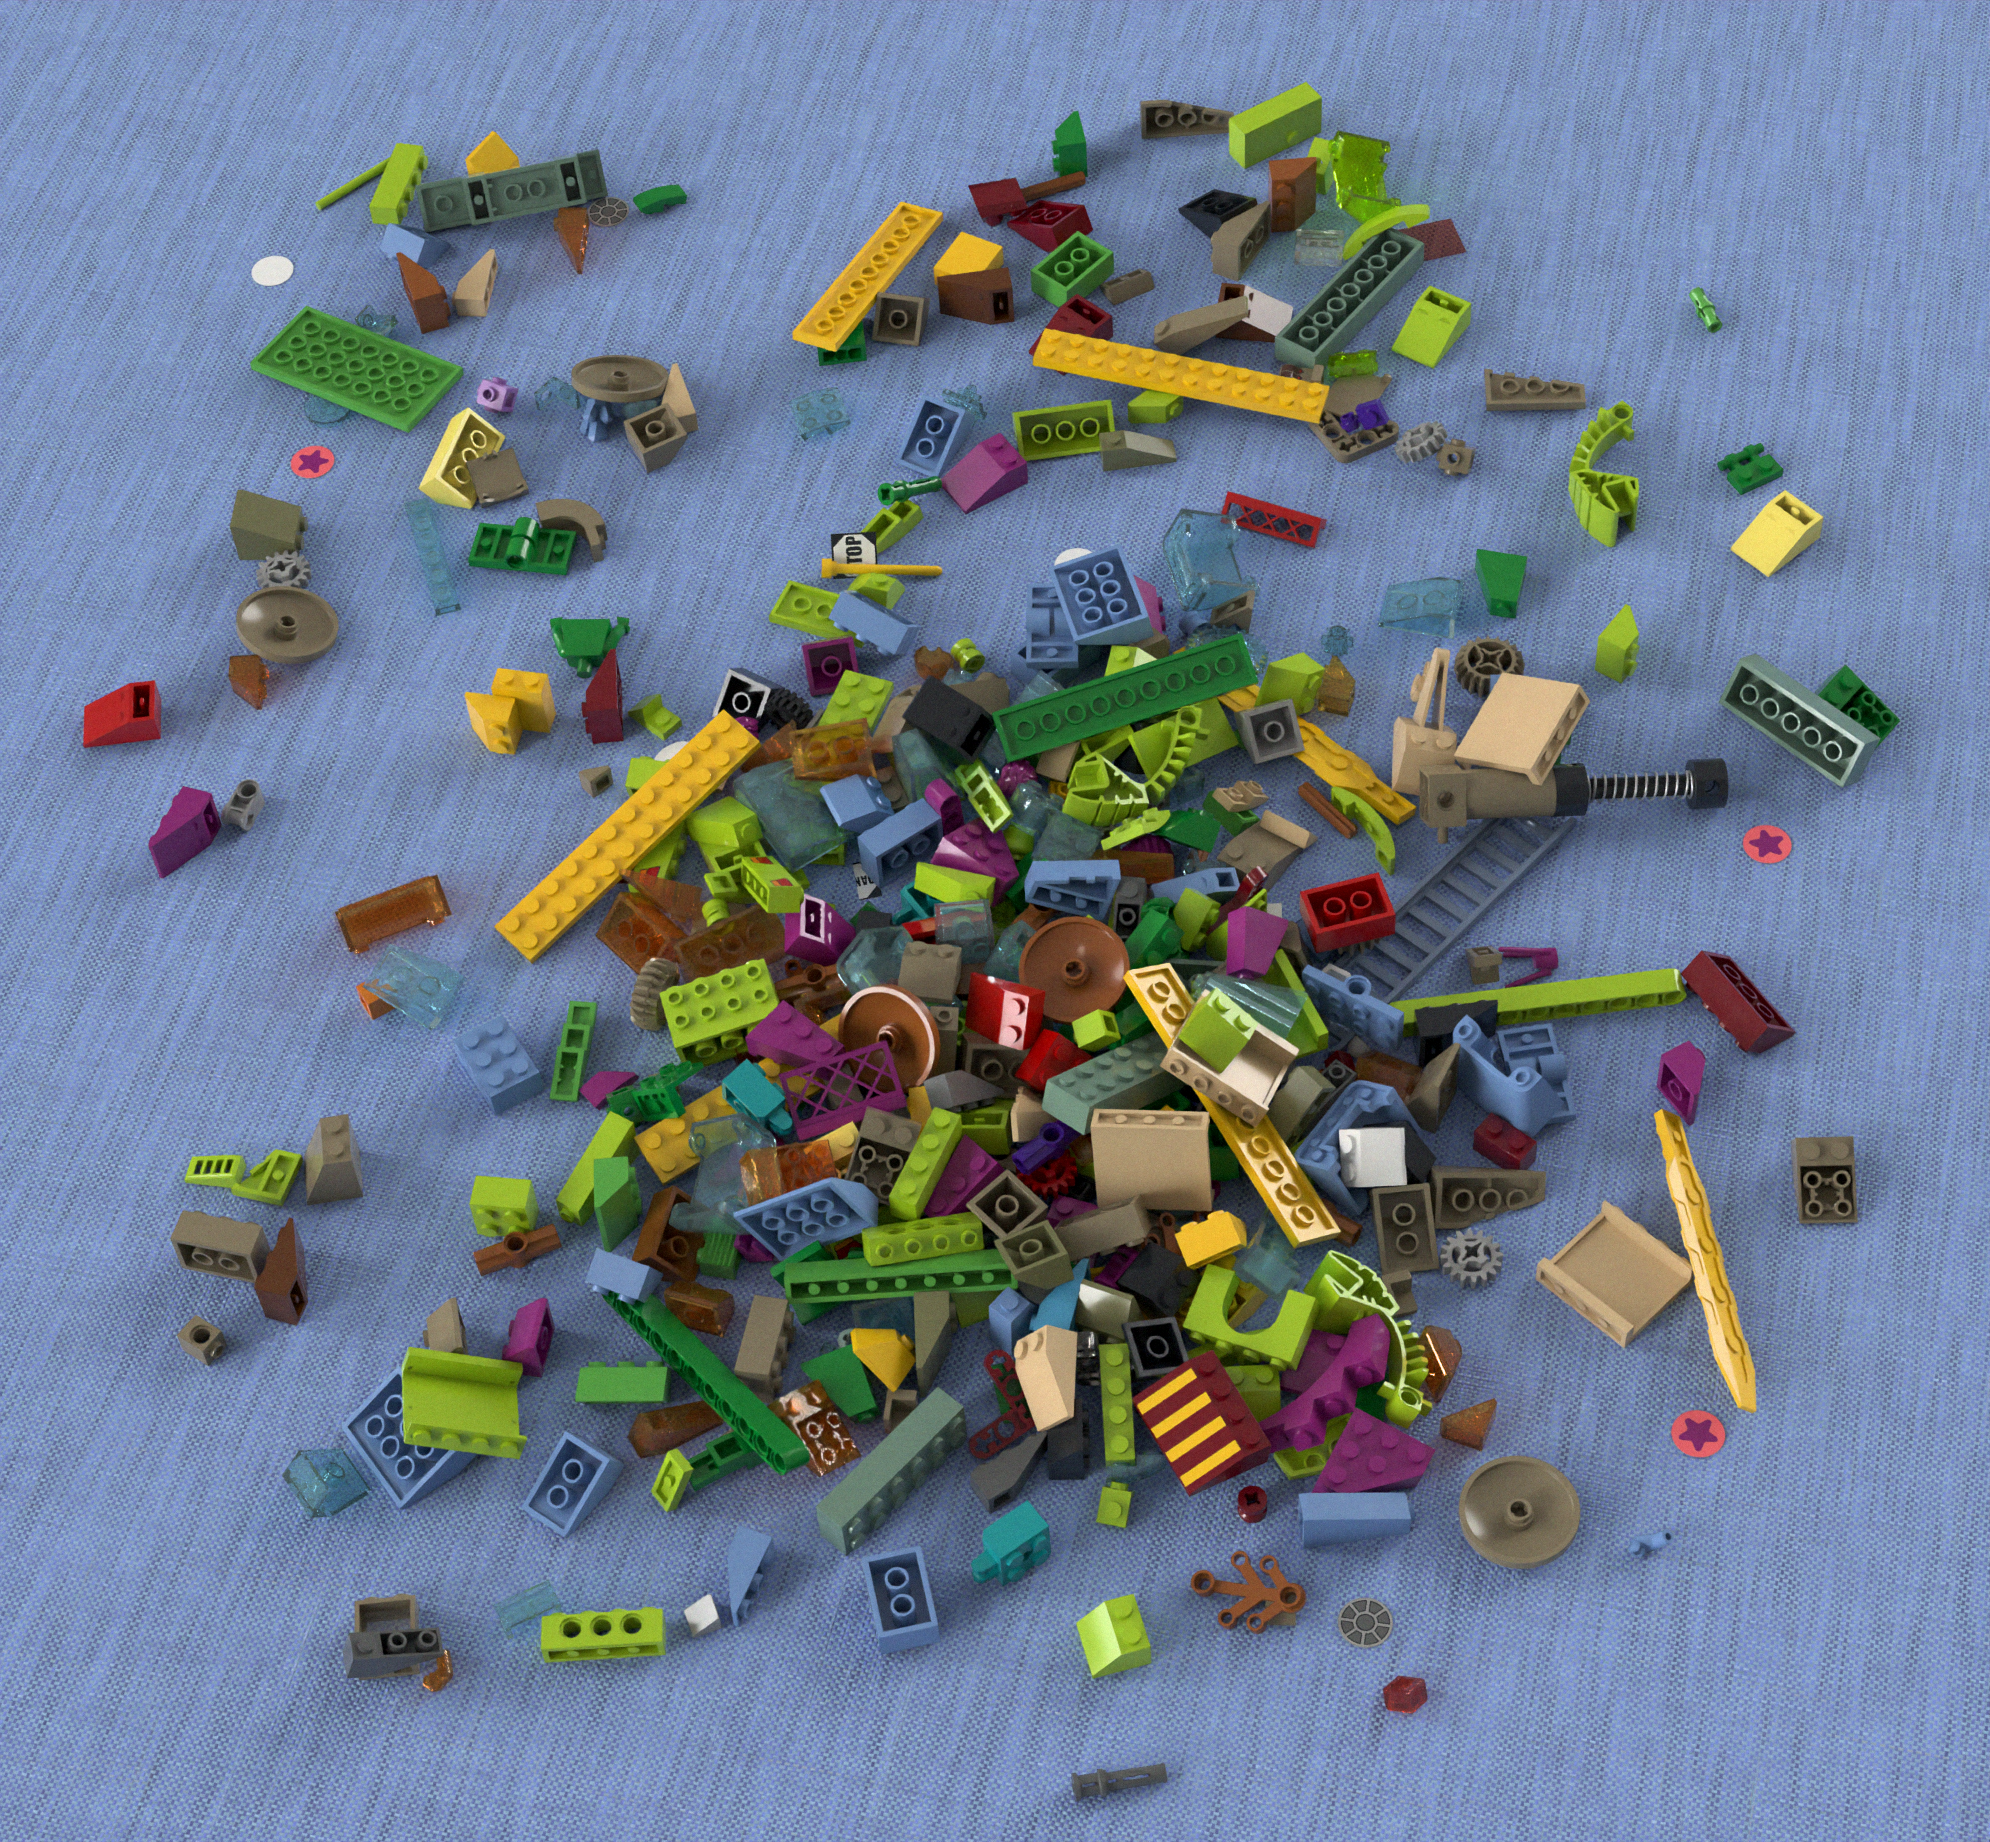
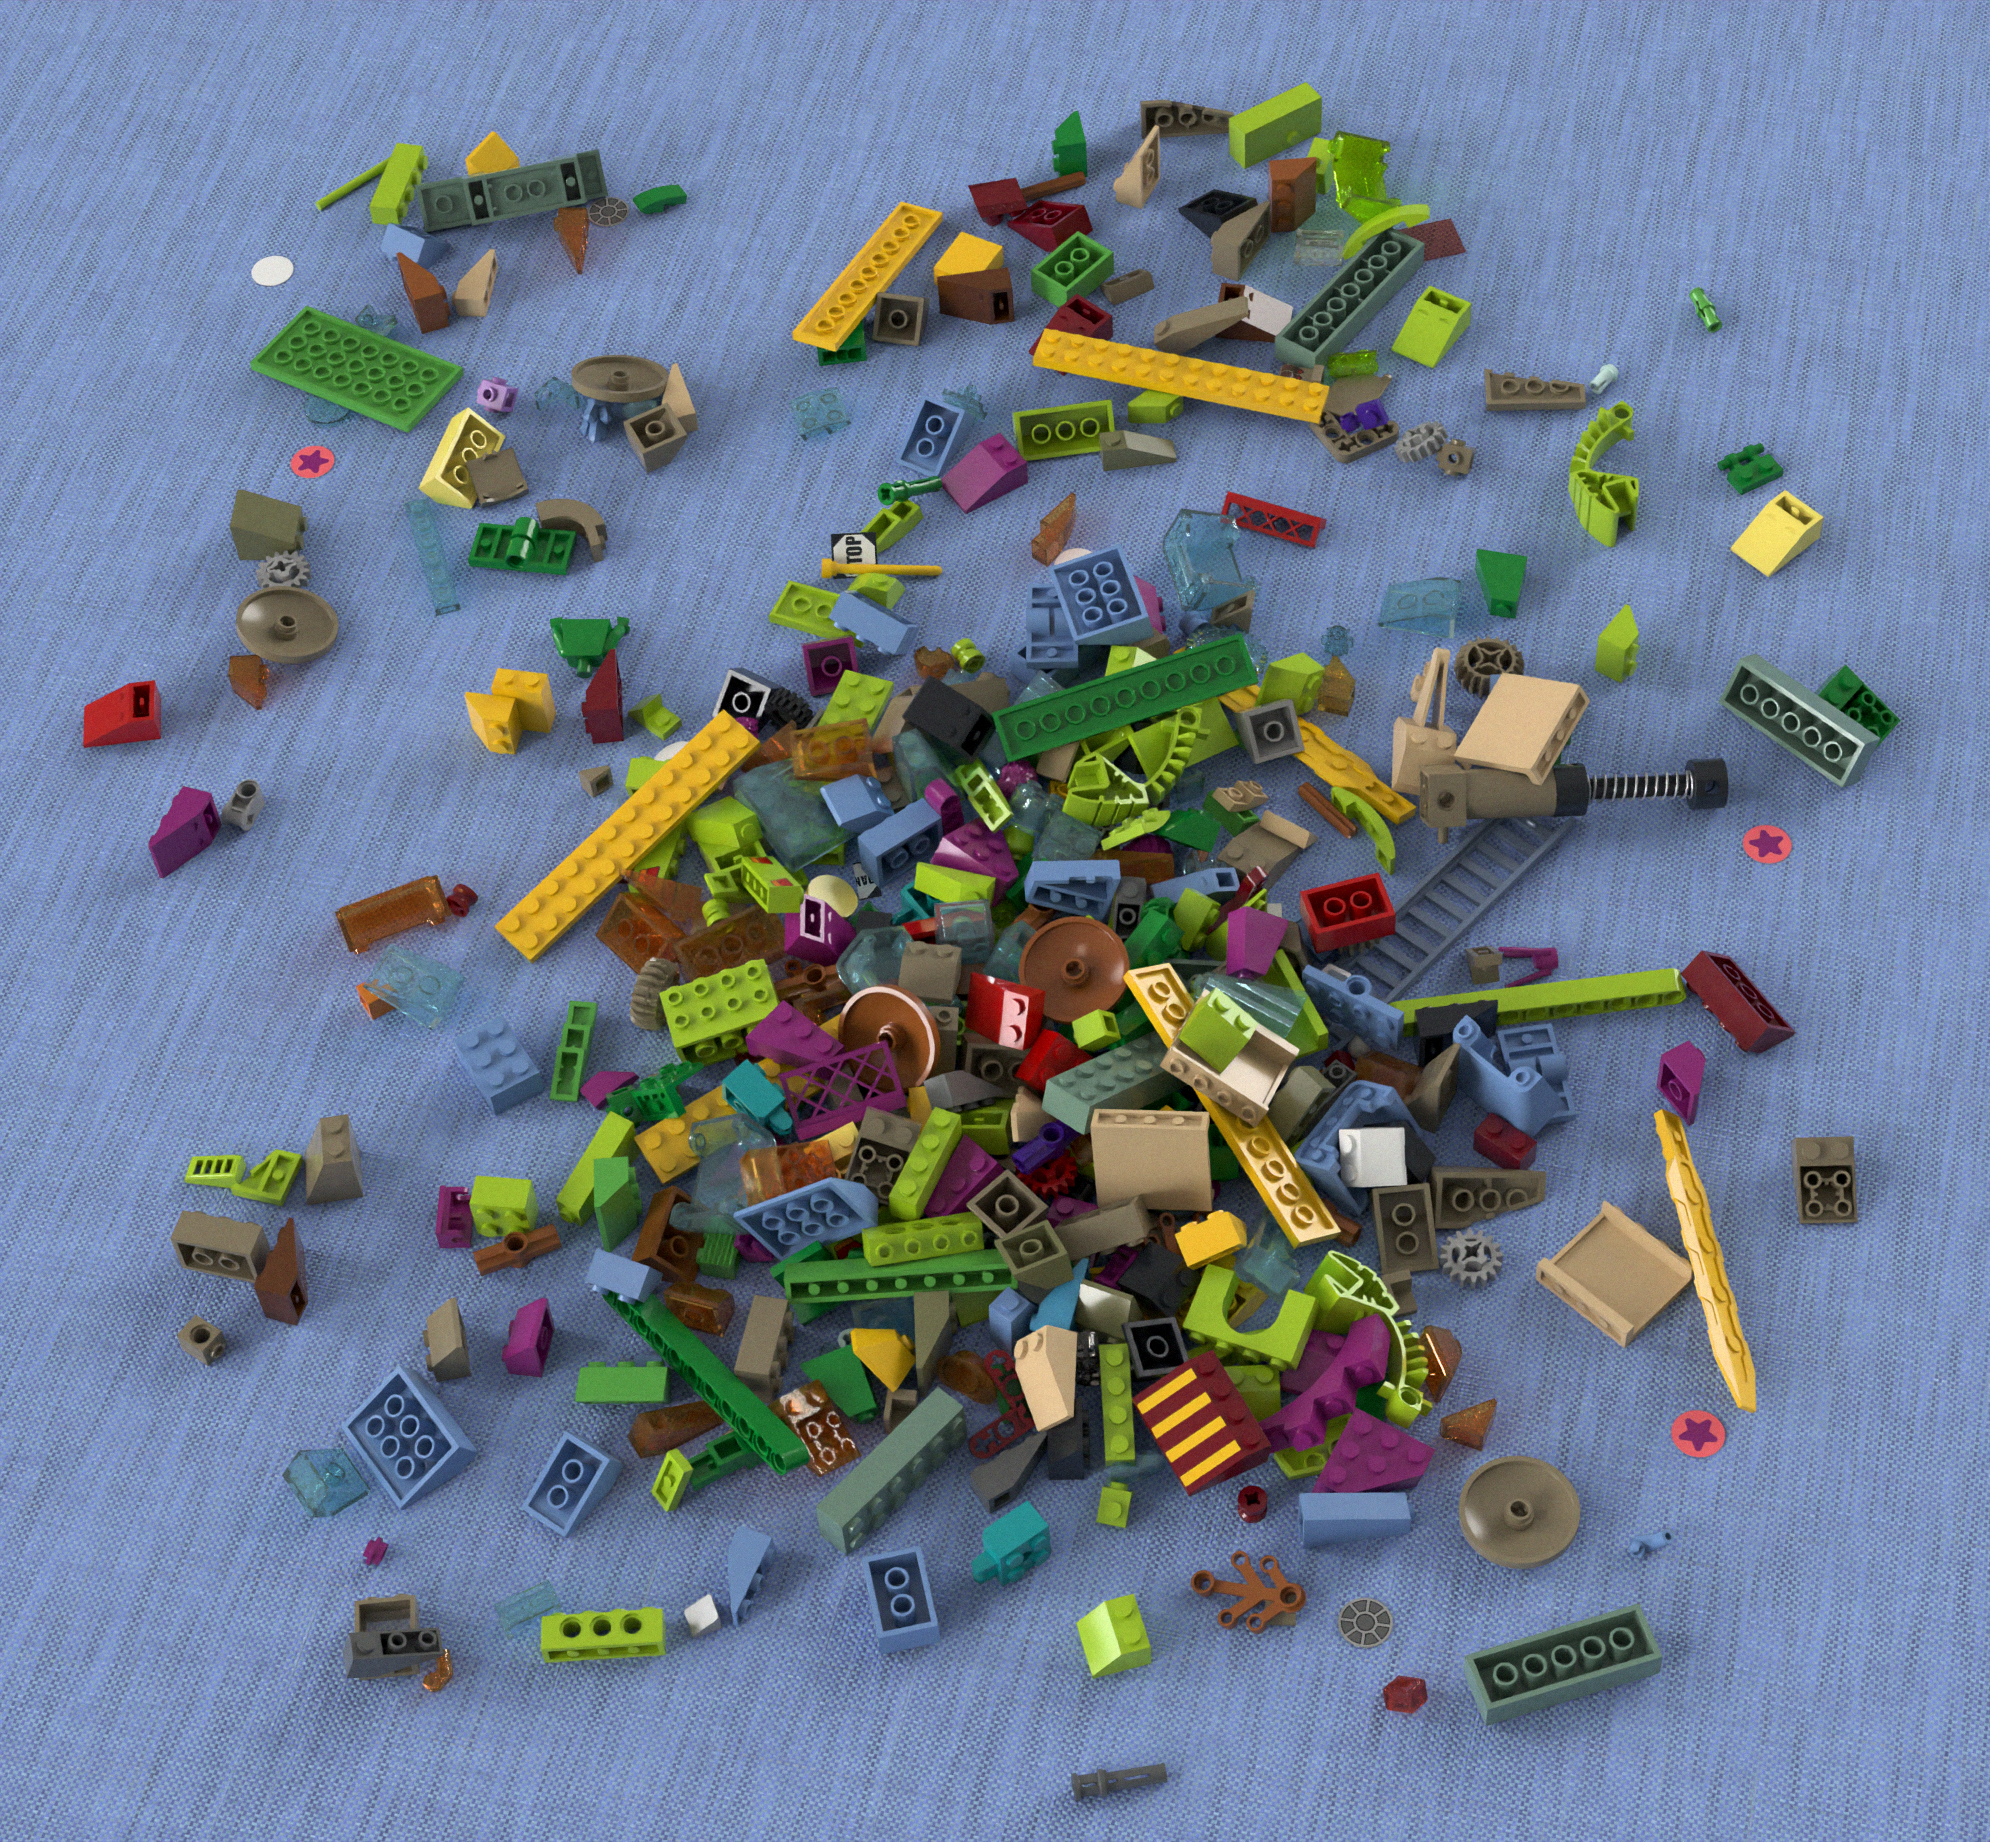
(375, 1551): none -> magenta plate
(454, 1218): none -> magenta hinge
(461, 900): none -> dark red wheel
(461, 1403): lime panel -> none
(835, 893): none -> light yellow tile
(967, 1375): none -> clear orange piece
(1055, 531): none -> clear orange slope
(1141, 173): none -> tan slope
(1562, 1664): none -> sand green brick
(1607, 374): none -> light aqua pin

